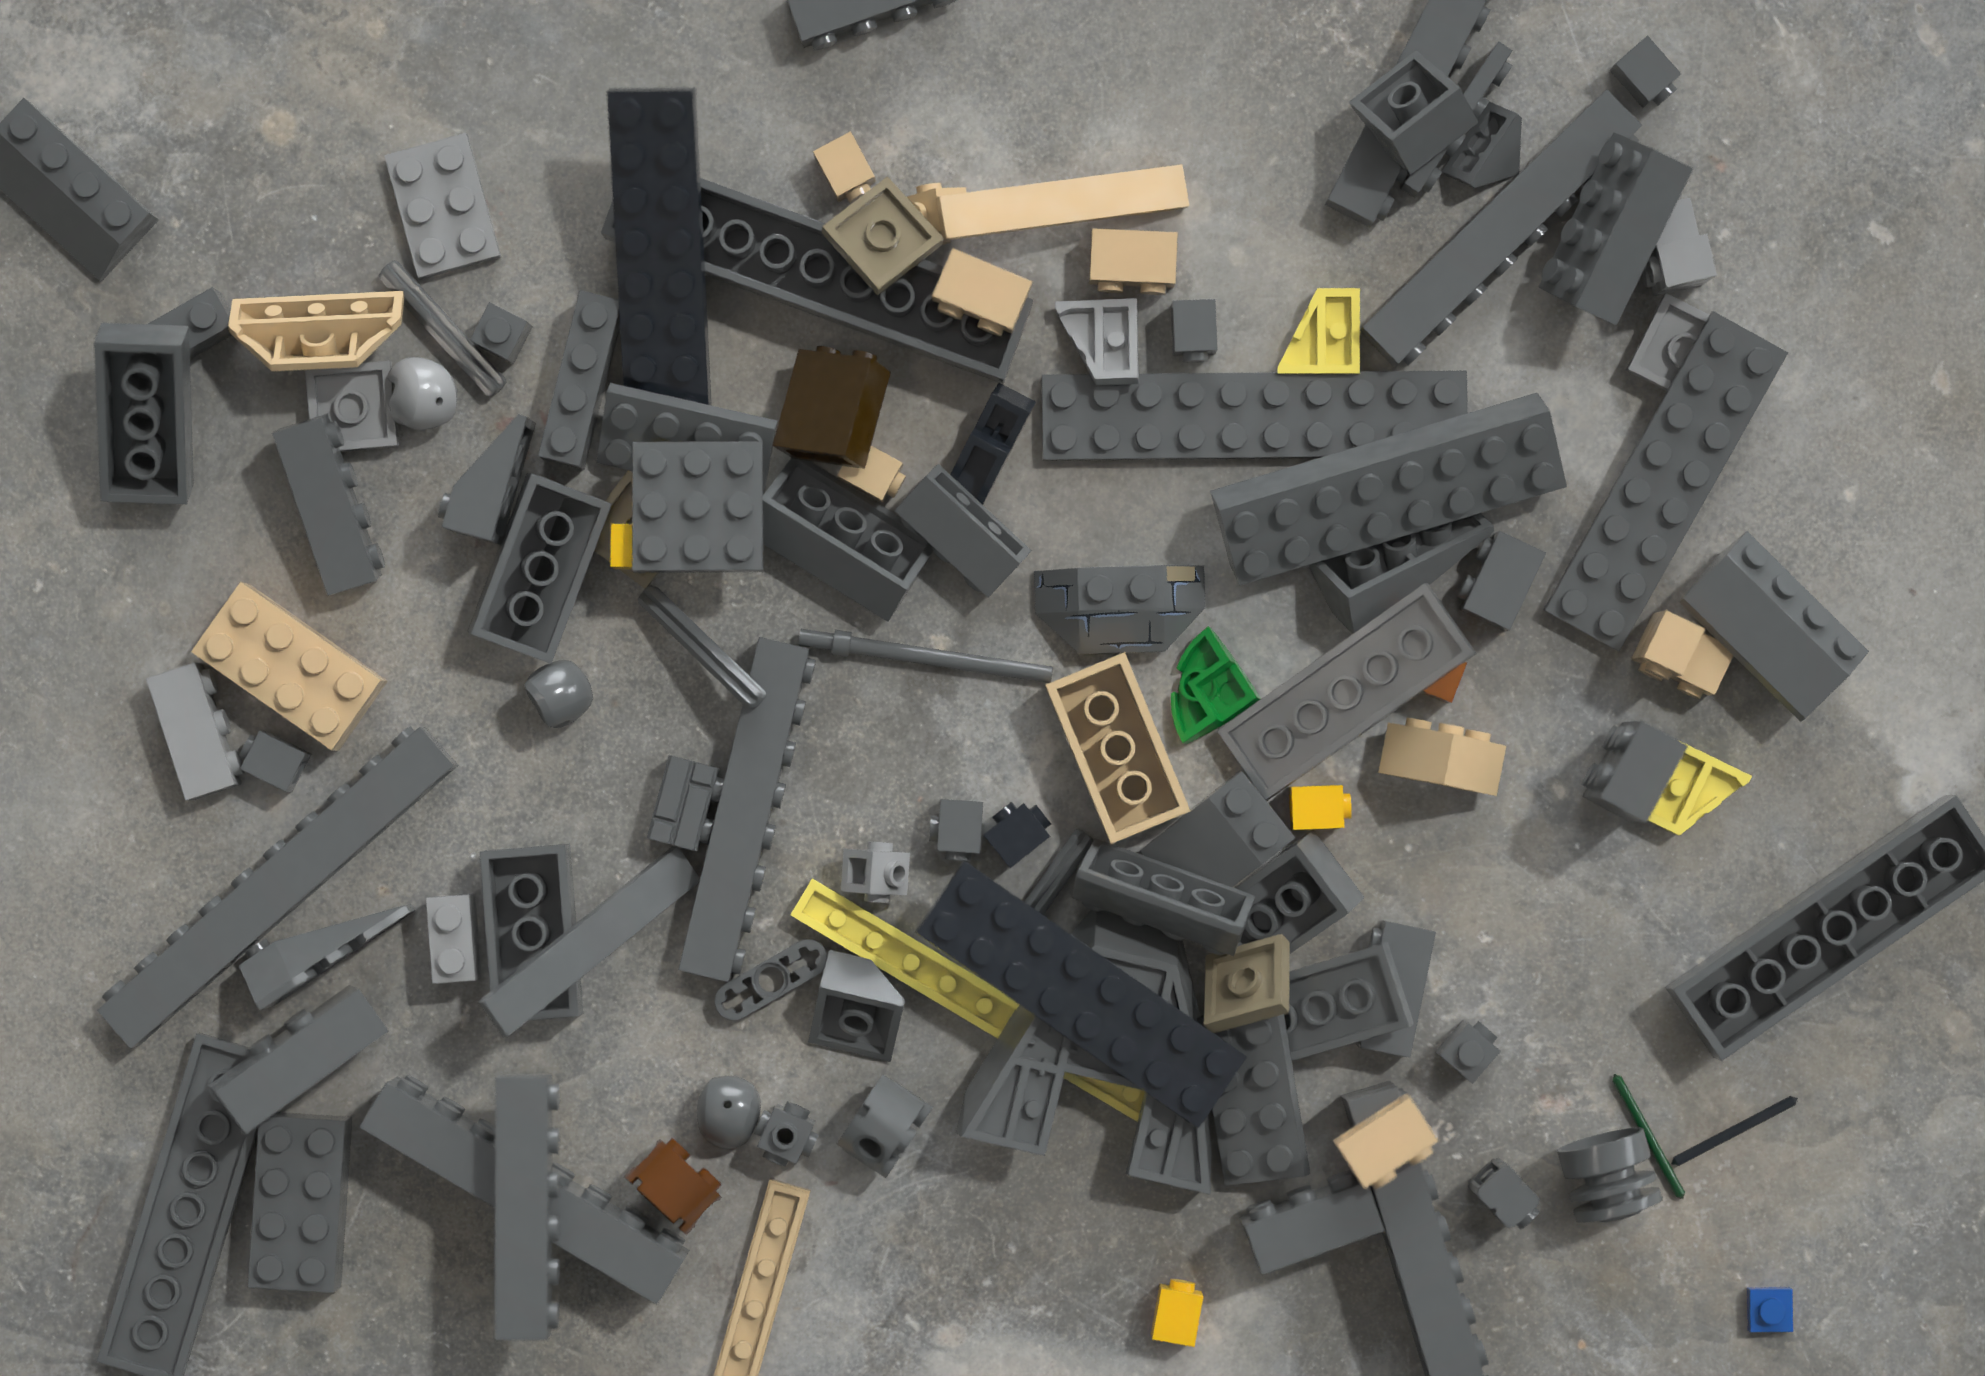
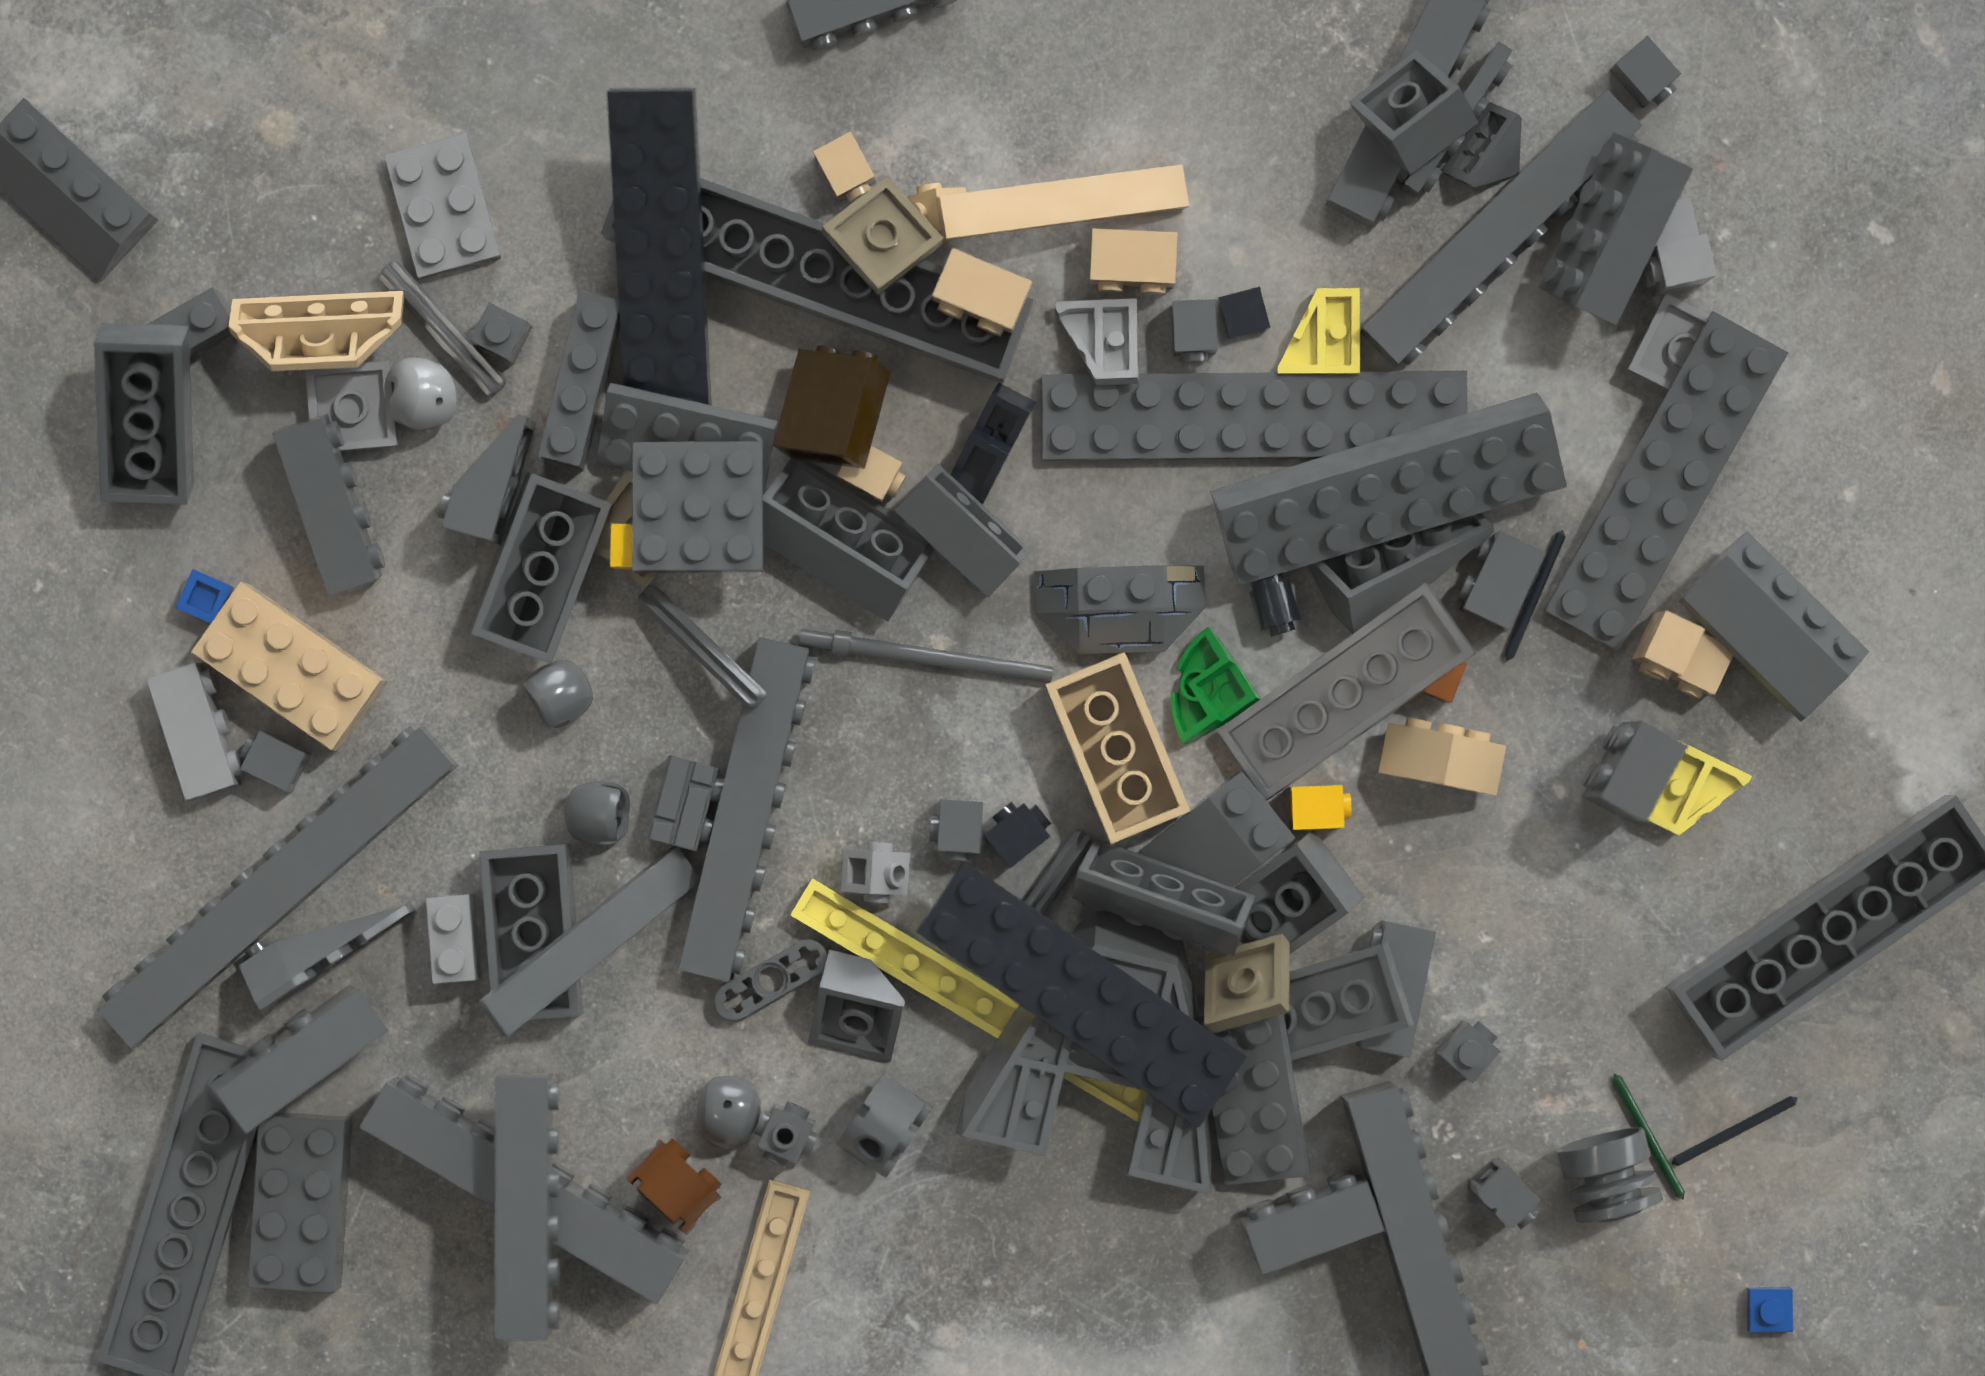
(203, 596): none -> blue plate
(593, 812): none -> dark grey helmet
(1177, 1313): yellow brick -> none
(1244, 313): none -> black tile
(1274, 604): none -> black brick
(1386, 1142): tan brick -> none
(1534, 595): none -> black axle

